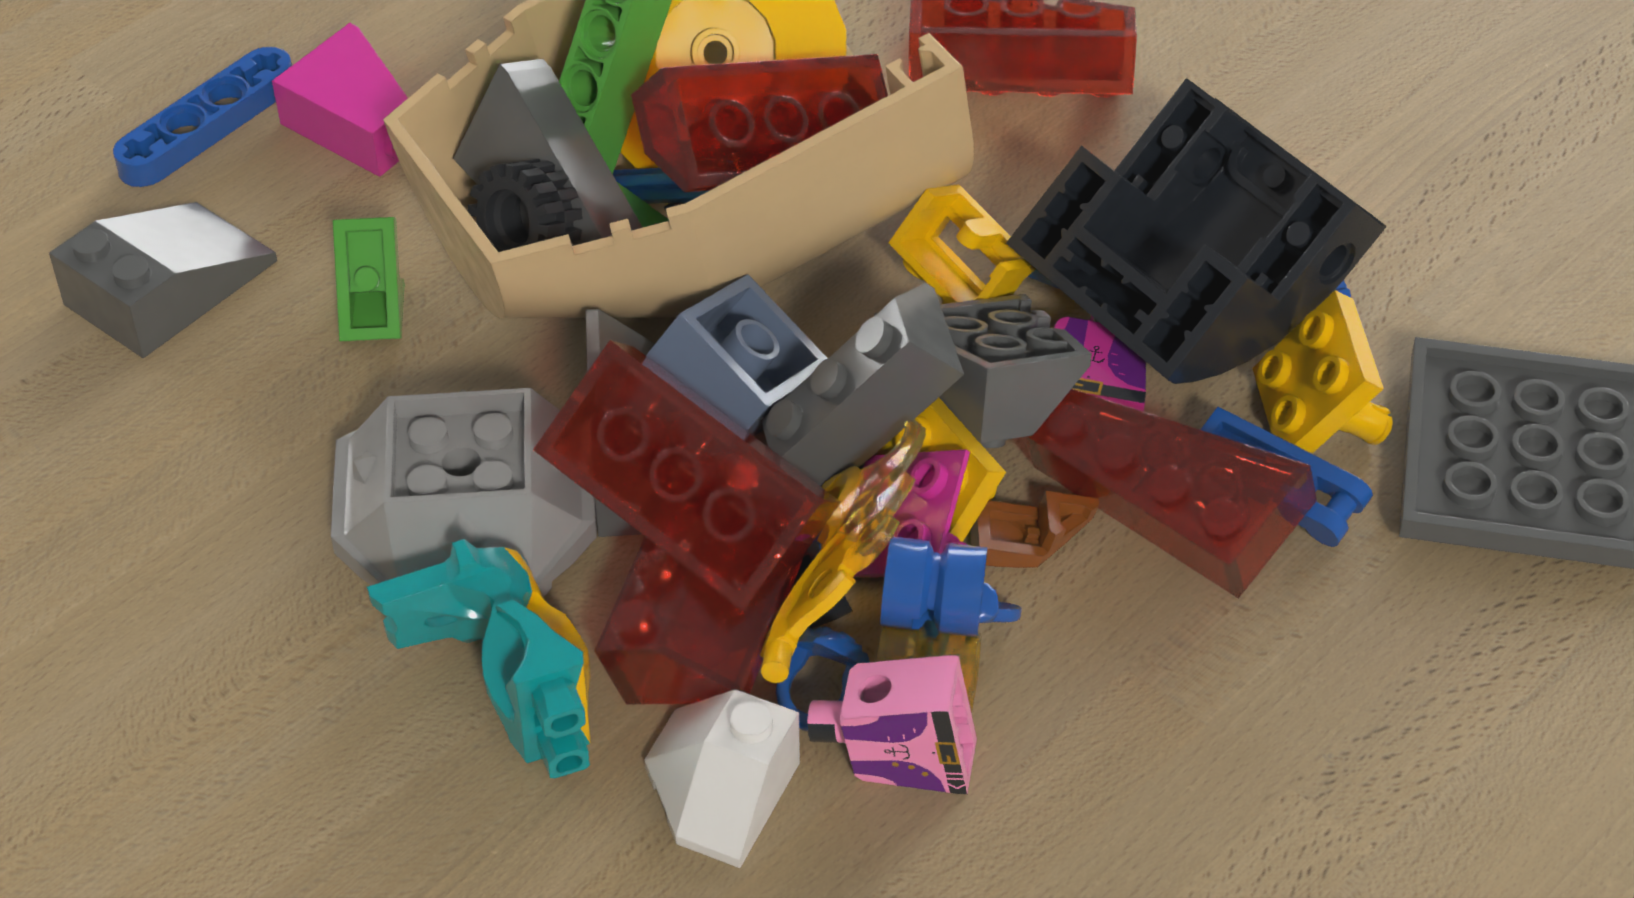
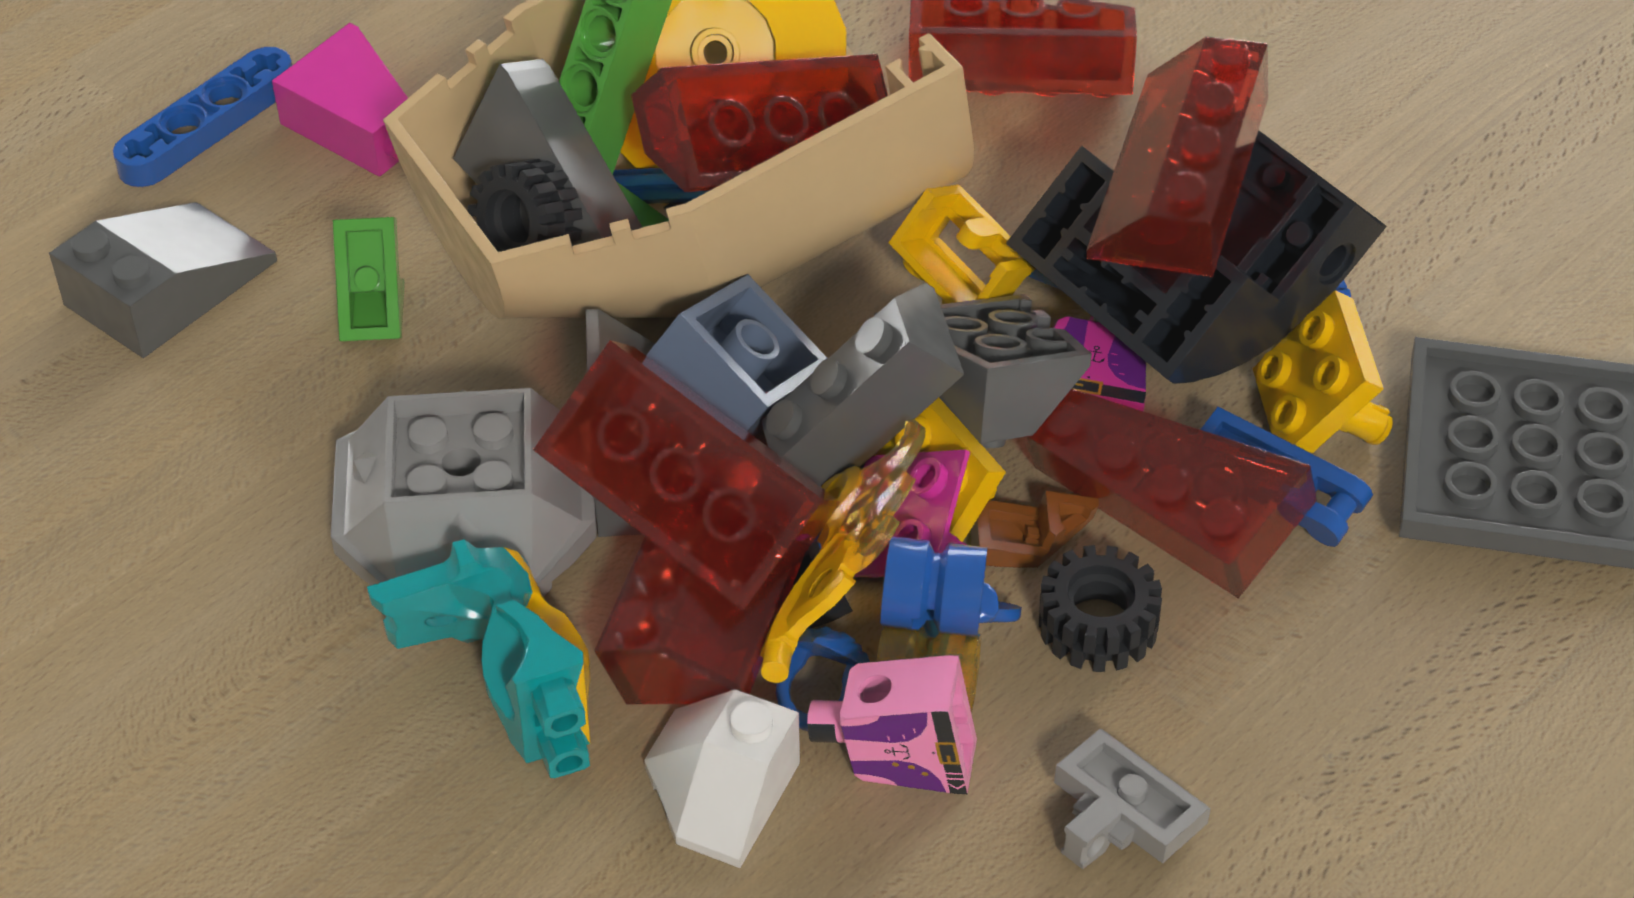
(1093, 636): none -> black tyre
(1123, 802): none -> light grey hinge
(1184, 159): none -> clear red slope

